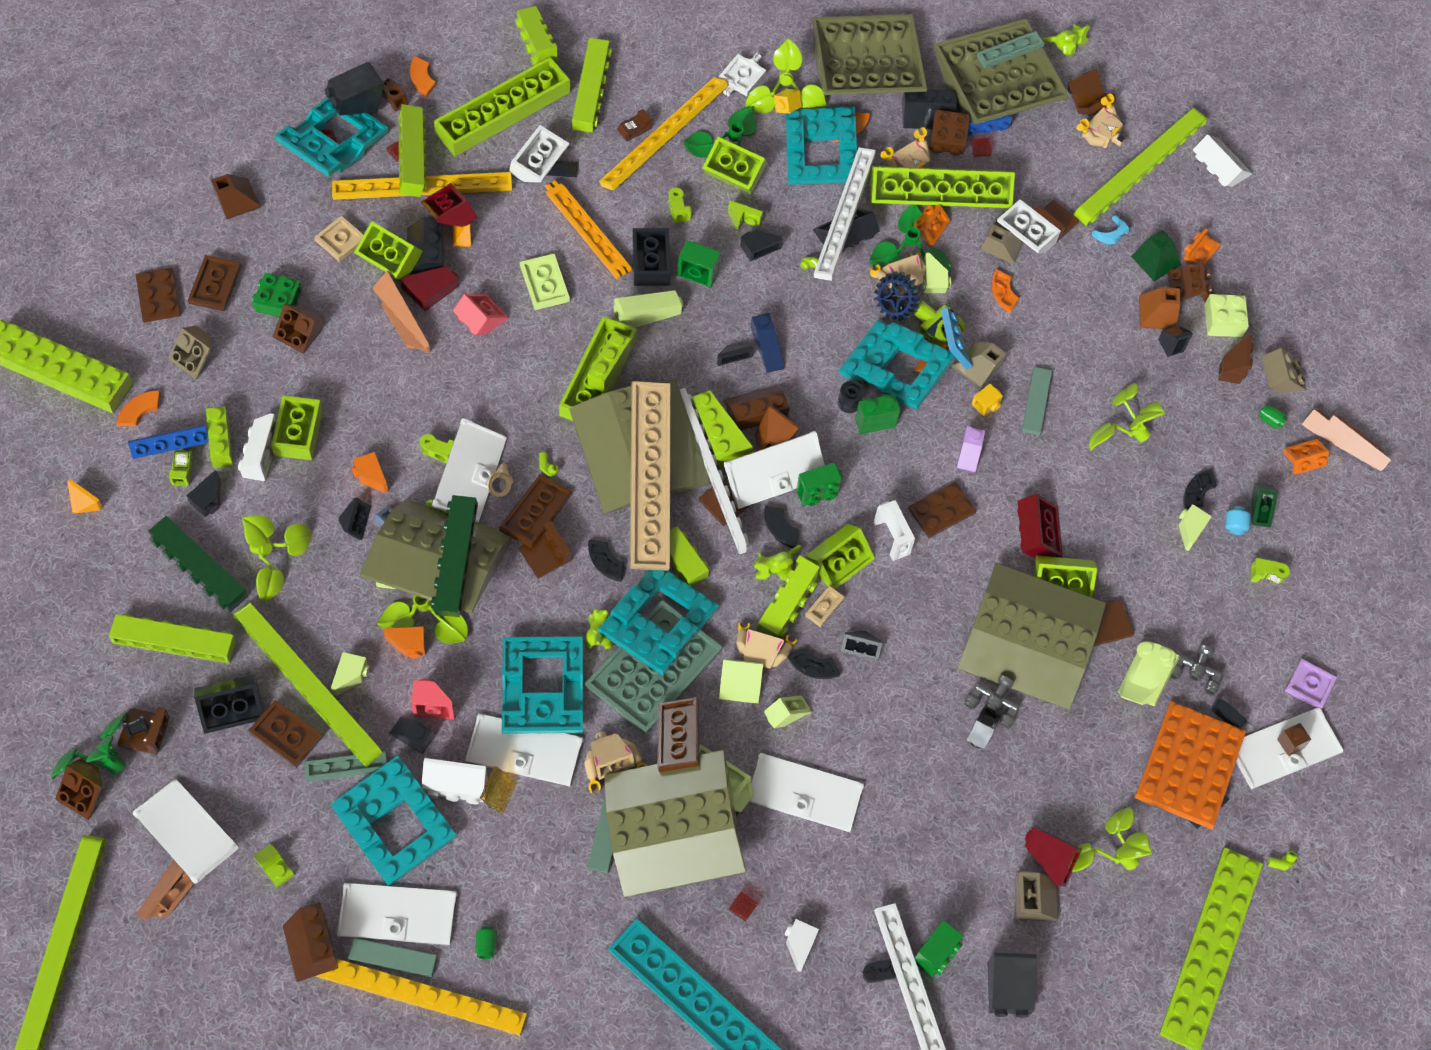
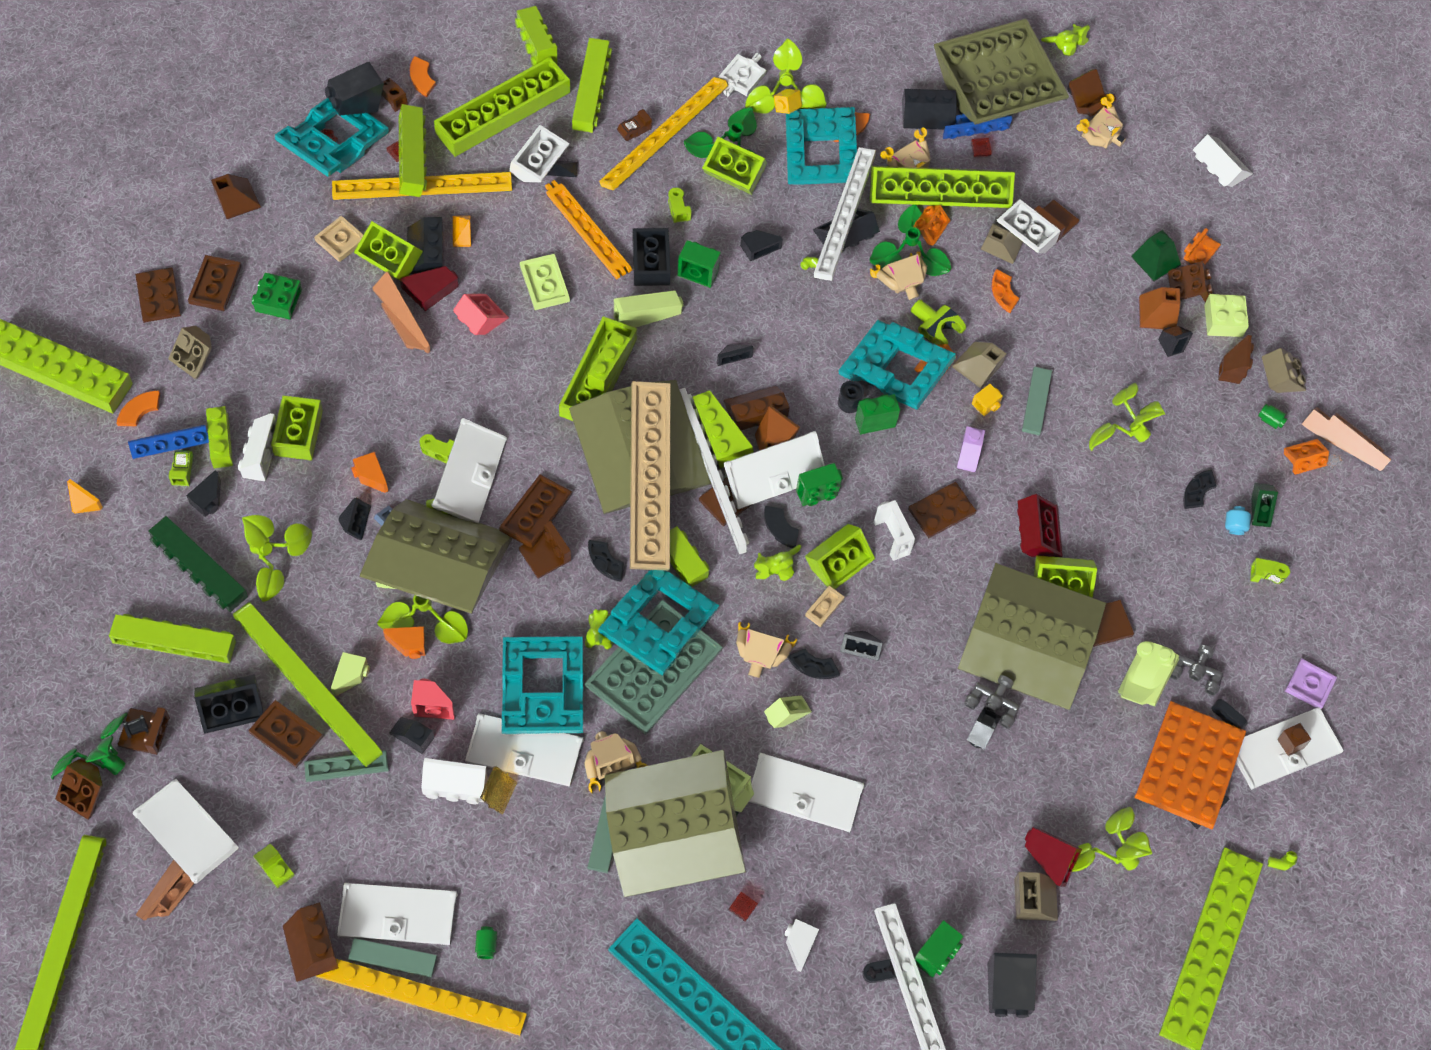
(298, 327): reddish brown slope -> none
(378, 797): teal piece -> none
(449, 207): dark red slope -> none
(455, 556): dark green brick -> none
(502, 472): tan piece -> none
(544, 466): lime arm -> none
(678, 734): tile -> none
(740, 213): lime slope -> none
(740, 681): yellowish green tile -> none
(767, 342): dark blue slope -> none
(789, 599): lime wedge -> none
(867, 54): olive slope -> none
(897, 310): dark blue gear -> none
(936, 276): yellowish green slope -> none
(949, 132): reddish brown bracket -> none
(954, 337): dark azure wing -> none
(1010, 49): sand green tile -> none
(1112, 237): medium azure helmet -> none
(1141, 165): lime beam -> none
(1192, 525): yellowish green slope -> none

